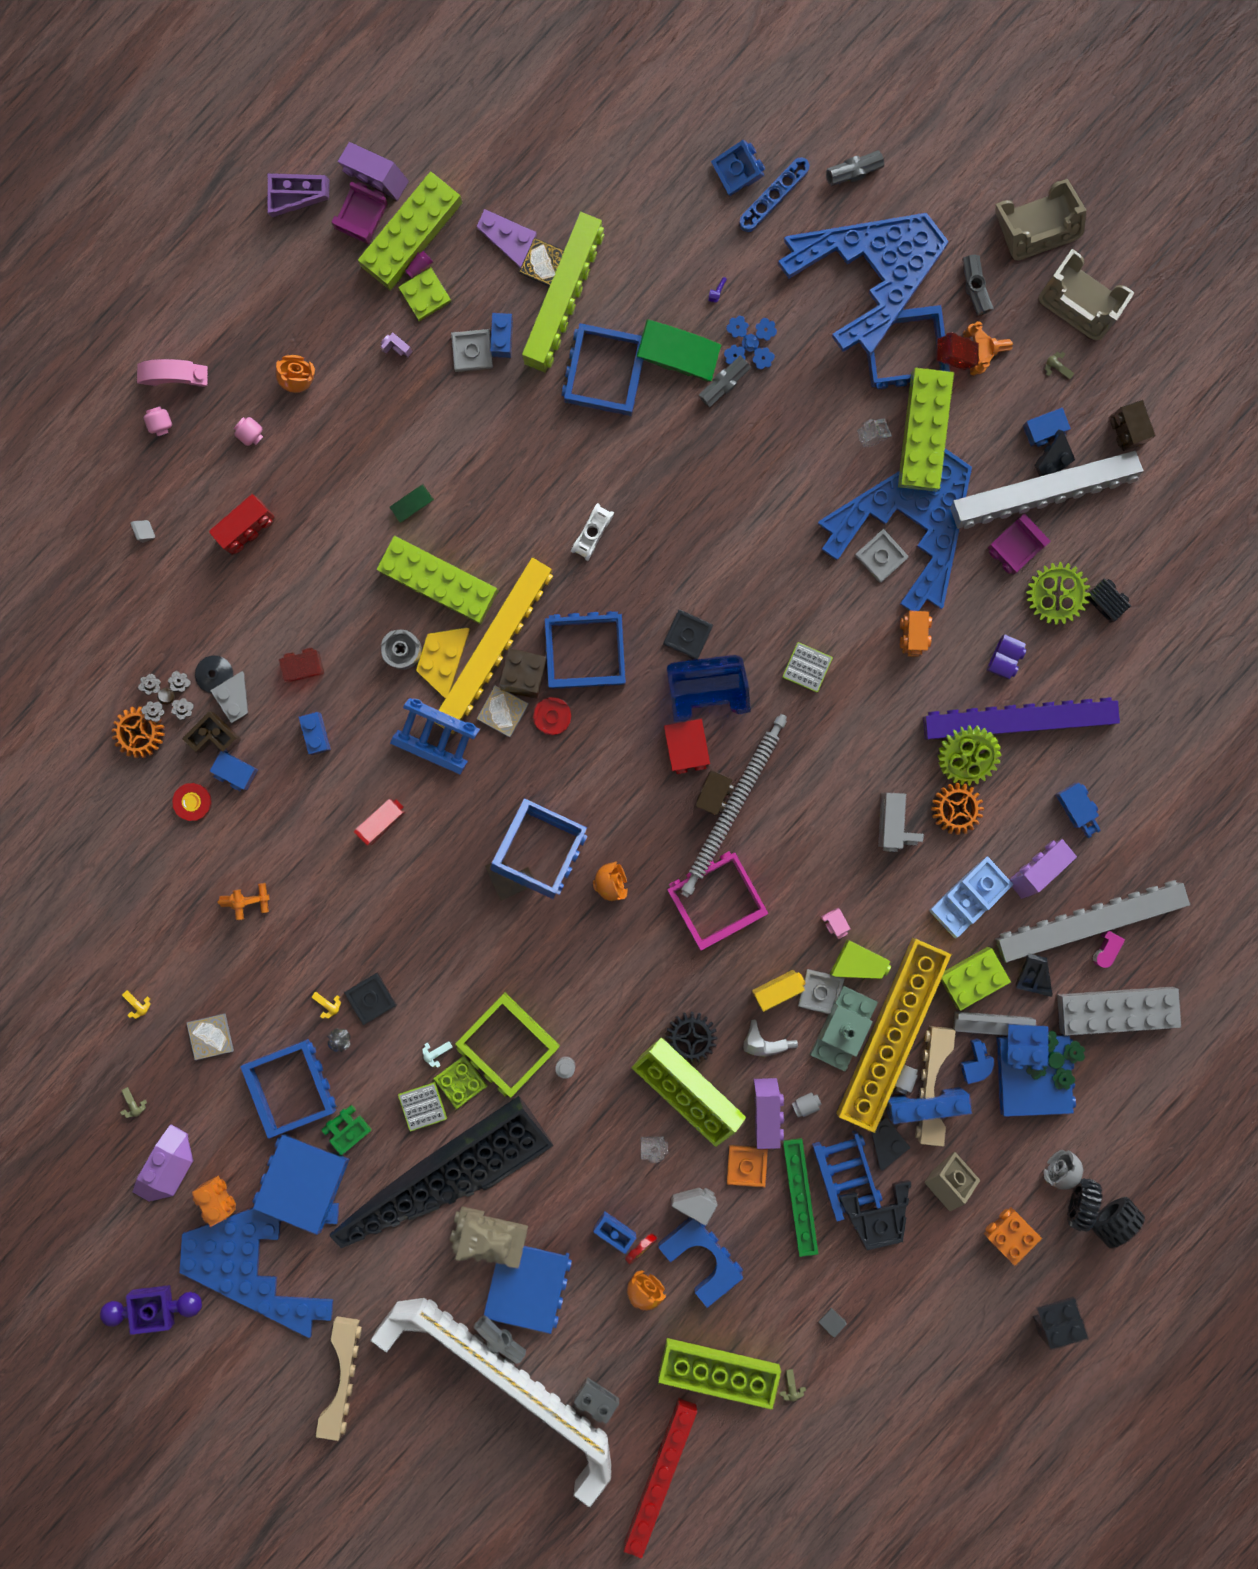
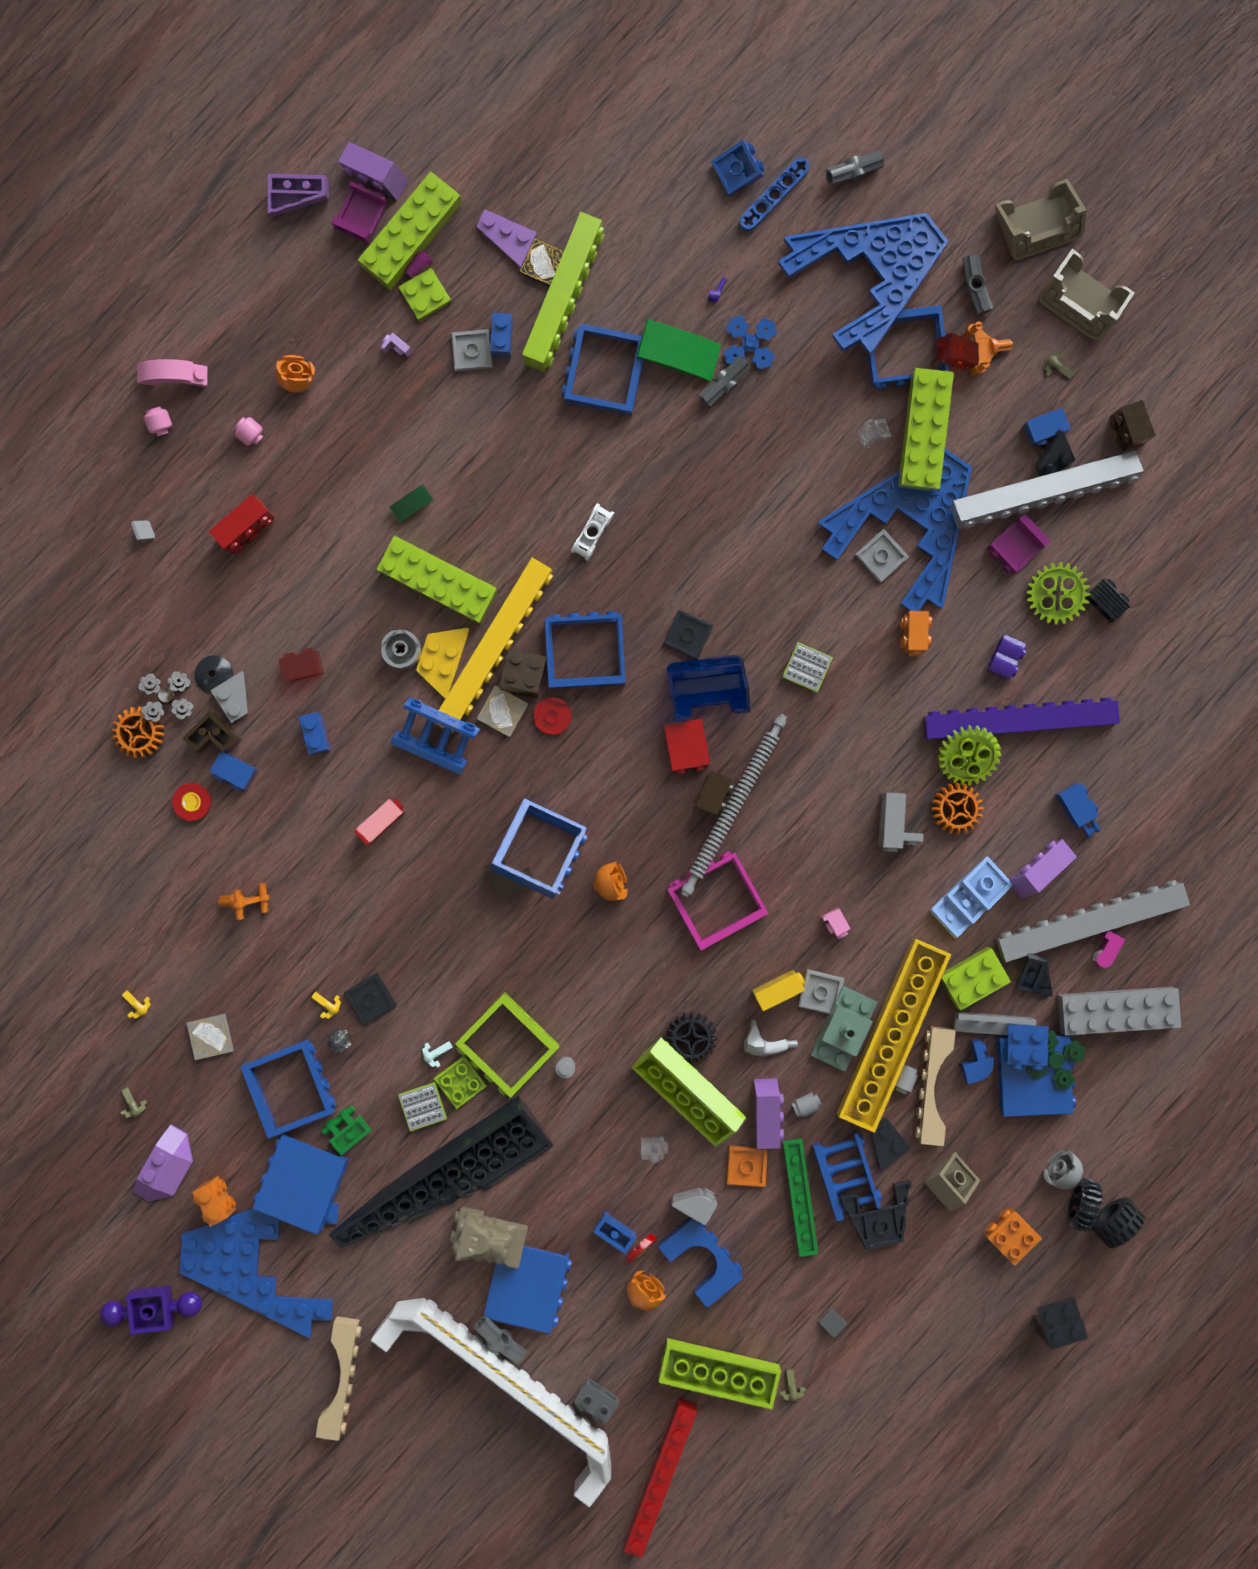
(859, 963): lime slope -> none
(951, 1103): blue arch -> none

